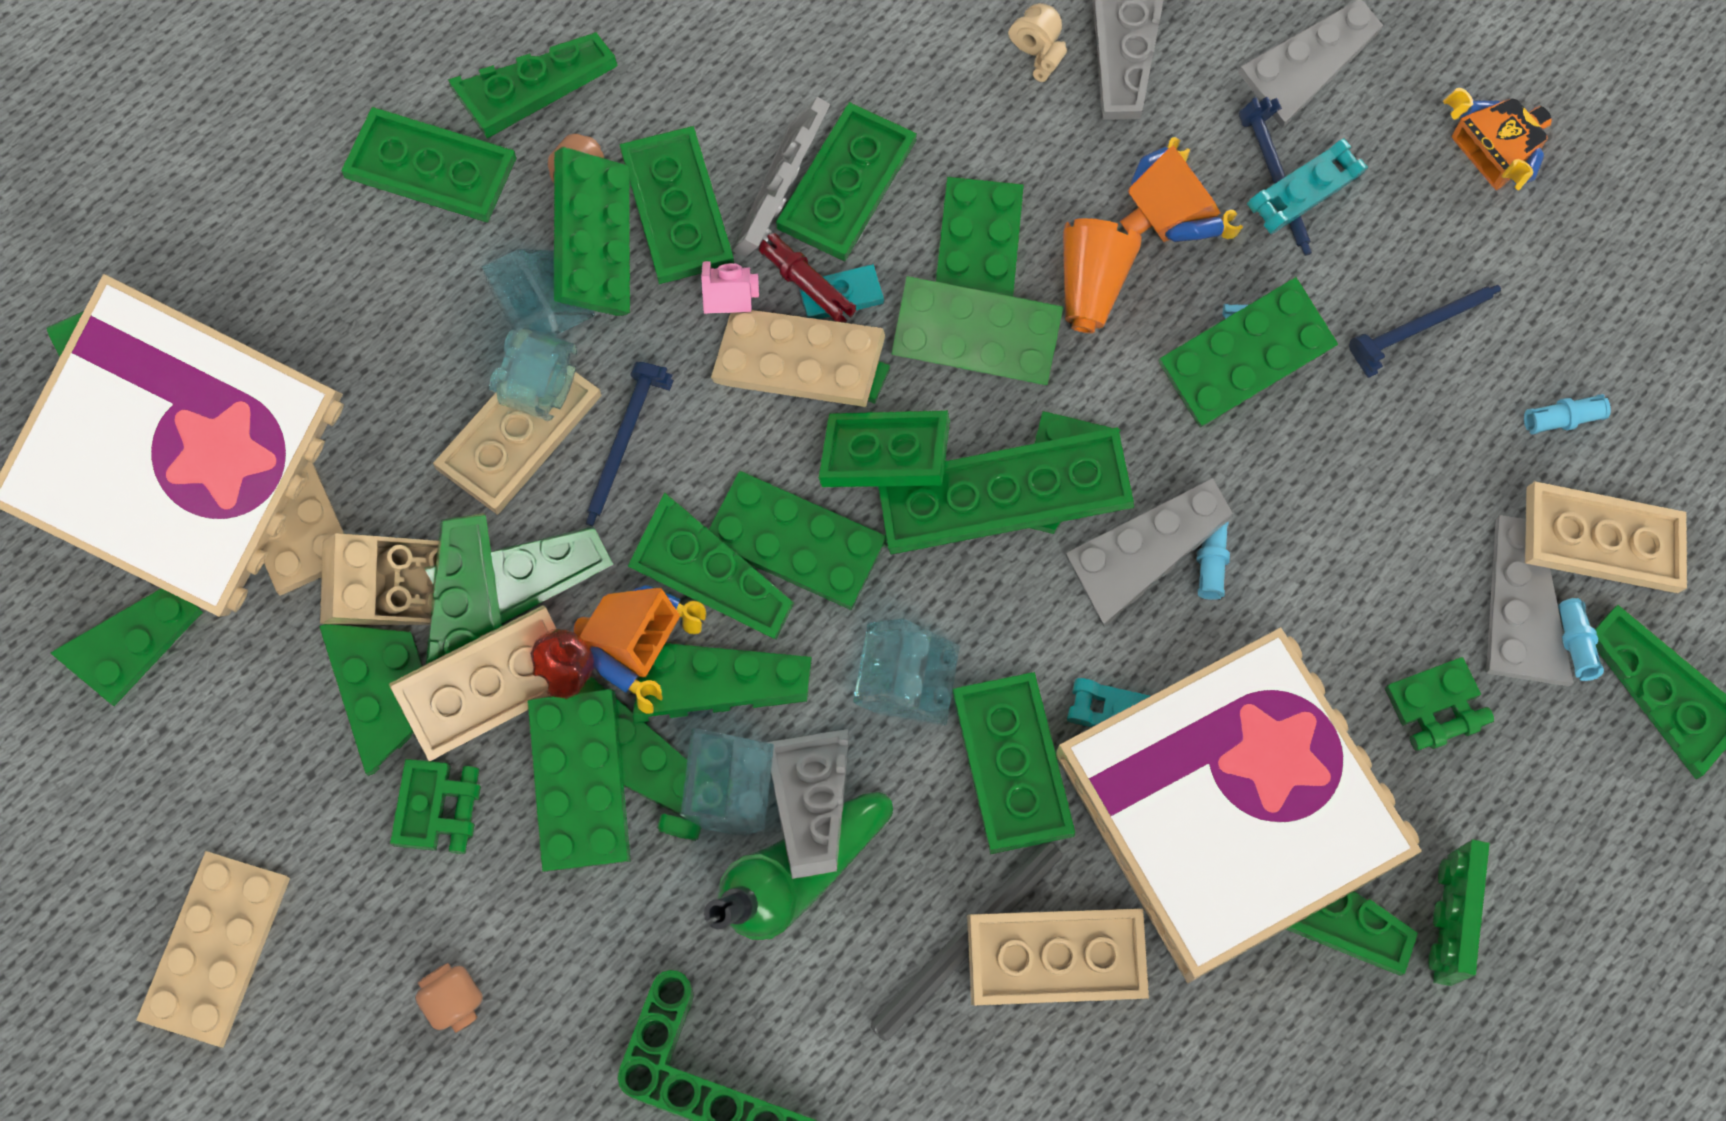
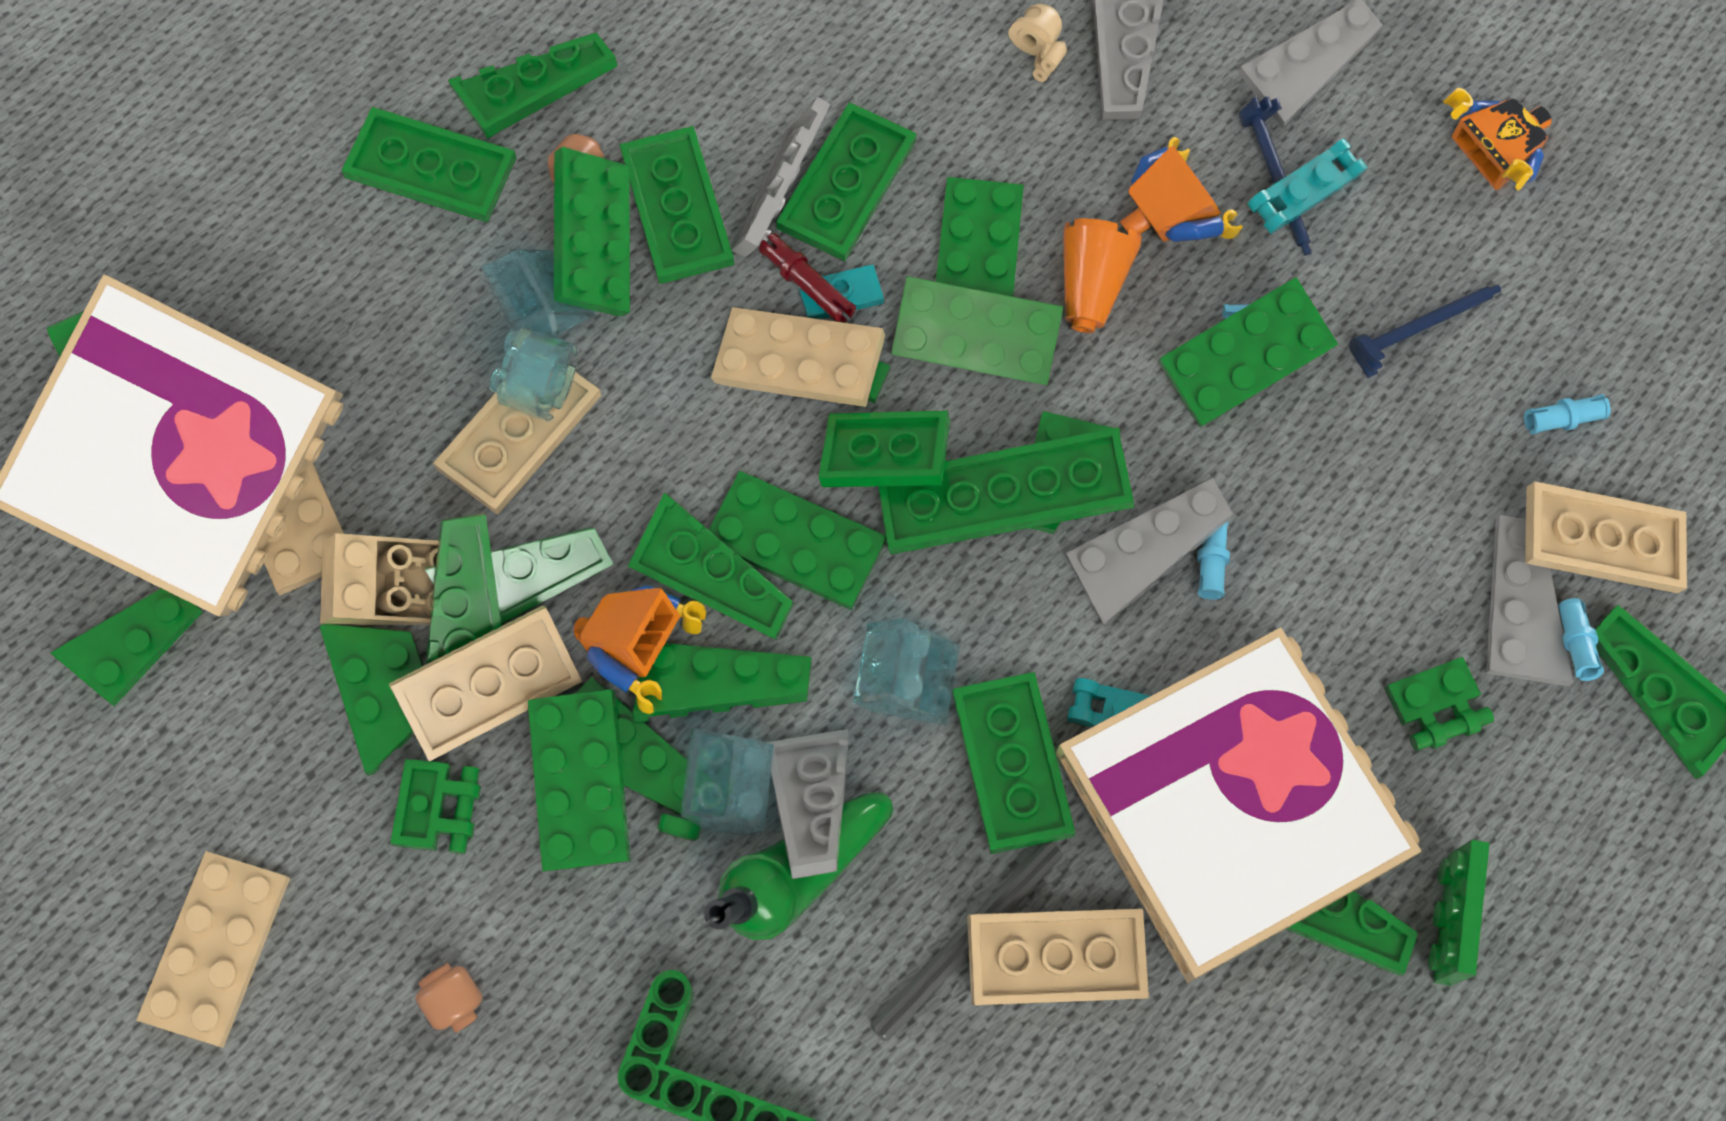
(562, 661): clear red hair -> none
(645, 375): dark blue piece -> none
(728, 288): bright pink brick -> none

